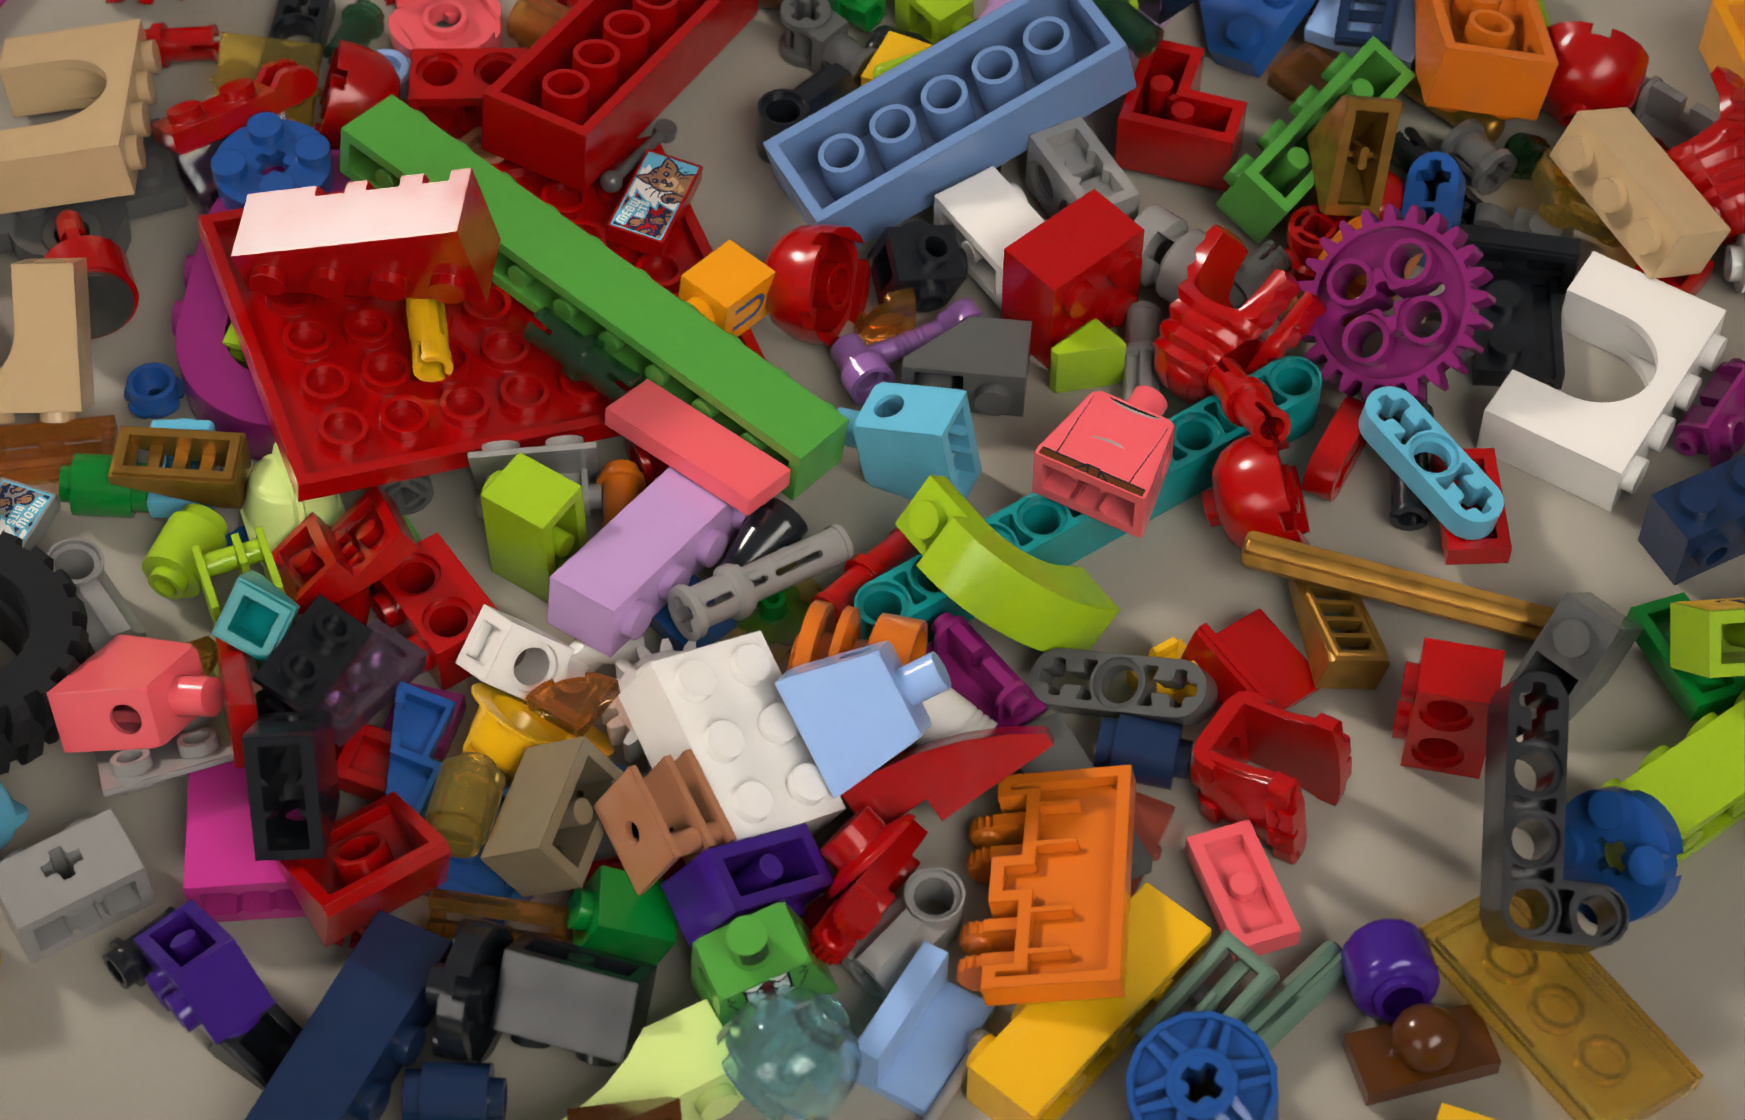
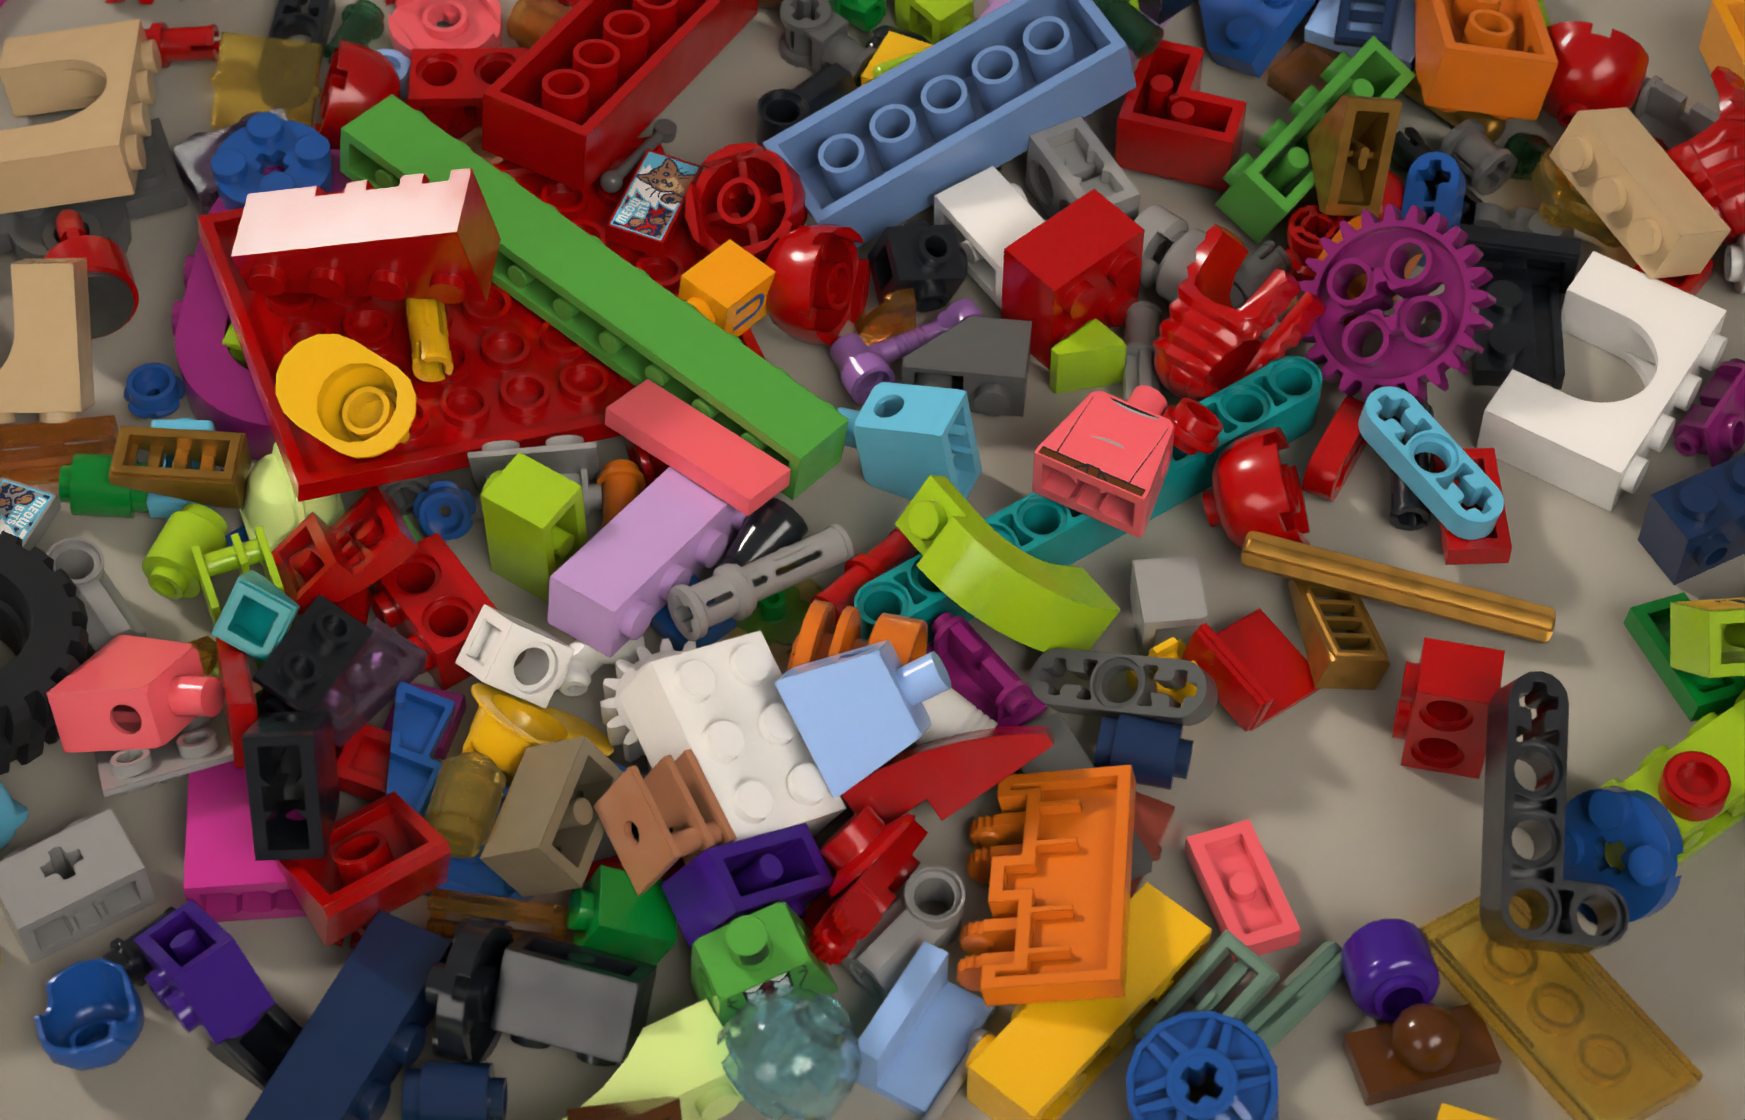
(90, 1015): none -> blue hair
(198, 123): red hinge -> none
(346, 395): none -> yellow piece
(448, 526): none -> blue plate
(574, 702): clear orange tile -> none
(581, 355): clear green pin -> none
(745, 198): none -> red cylinder
(1165, 596): none -> light grey panel
(1194, 427): none -> red plate
(1247, 402): red pin -> none
(1295, 751): red piece -> none
(1580, 647): dark grey slope -> none
(1694, 786): none -> red tile

